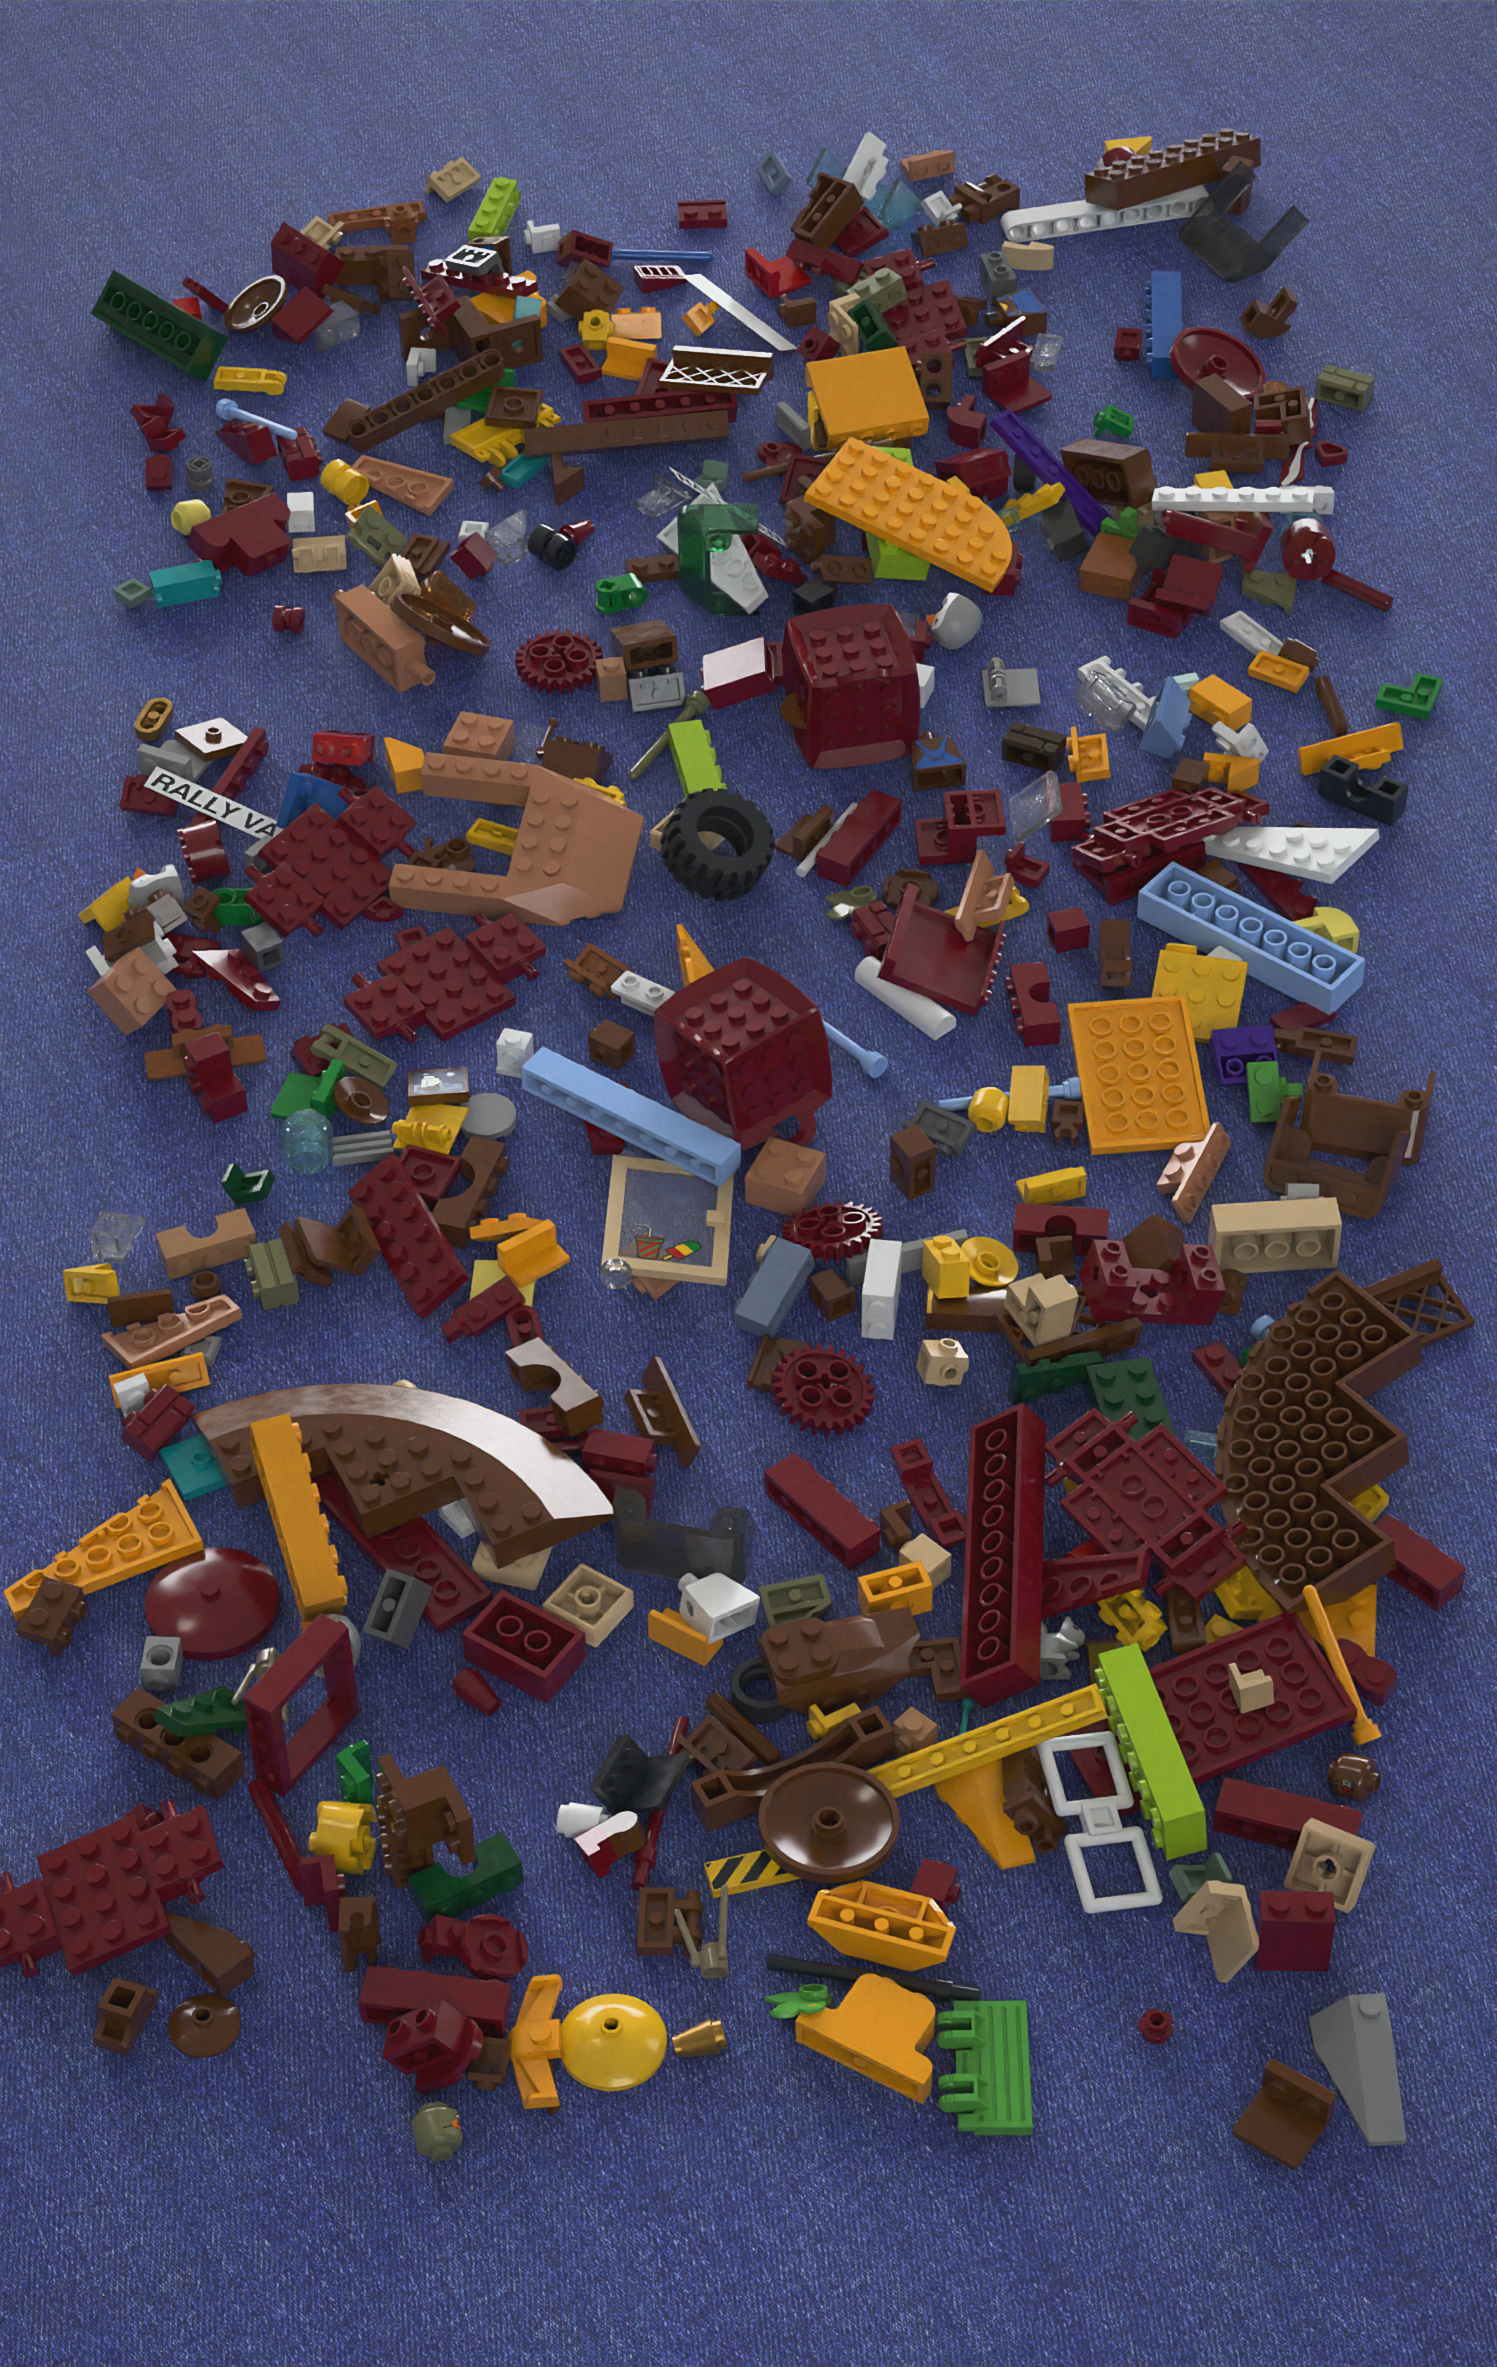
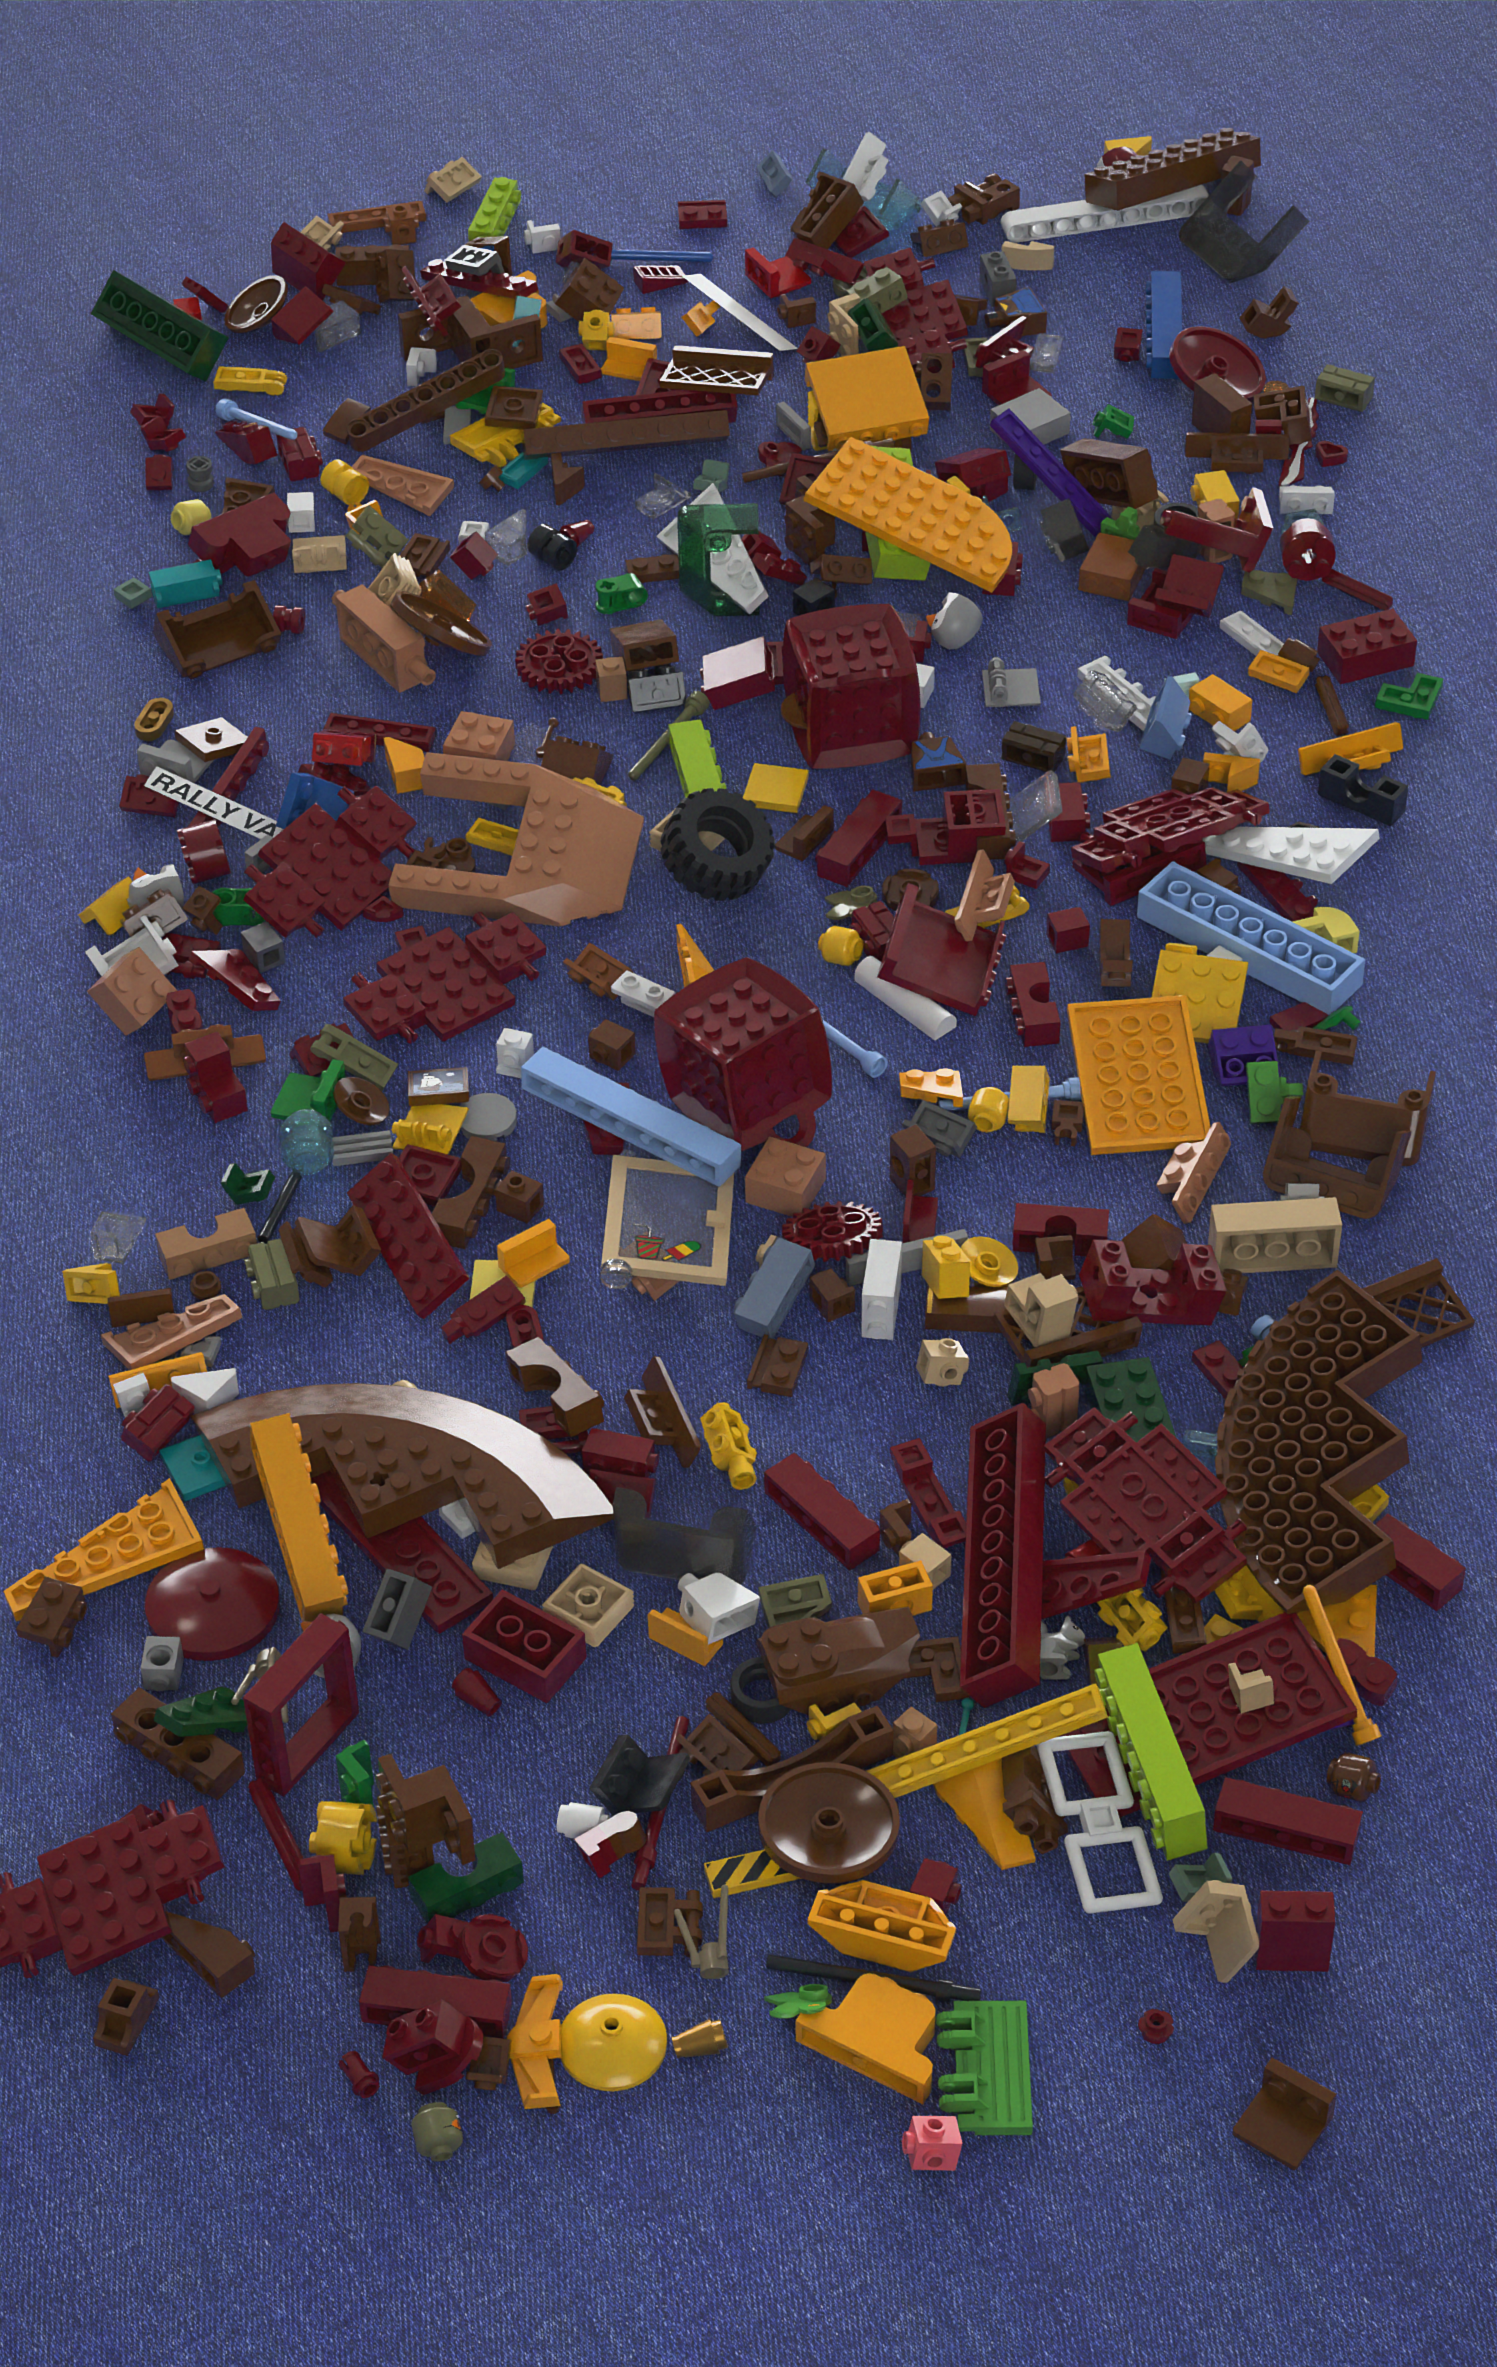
(128, 936): reddish brown plate -> none
(205, 2037): reddish brown dish -> none
(207, 1388): none -> white slope
(218, 632): none -> reddish brown windscreen
(279, 1207): none -> black bar
(364, 2081): none -> dark red pin
(412, 734): none -> dark red tile
(493, 1230): light orange wing -> none
(519, 1196): none -> reddish brown brick
(546, 605): none -> dark red brick
(717, 500): white sticker -> none
(730, 1444): none -> yellow brick
(776, 787): none -> yellow tile
(809, 861): white bar -> none
(822, 1390): dark red gear -> none
(840, 945): none -> yellow head
(902, 830): none -> dark red panel
(919, 1215): none -> dark red panel
(928, 165): nougat bracket -> none
(931, 1085): none -> light orange wing
(932, 2143): none -> coral brick
(965, 425): dark red brick -> none
(985, 778): none -> reddish brown arch
(1031, 504): yellow plate -> none
(1039, 413): none -> light grey brick
(1053, 1186): yellow panel -> none
(1055, 1398): none -> nougat brick
(1242, 499): white plate -> none
(1341, 1015): none -> green bar
(1348, 1853): tan brick -> none
(1359, 2054): light grey wedge -> none
(1366, 646): none -> dark red brick

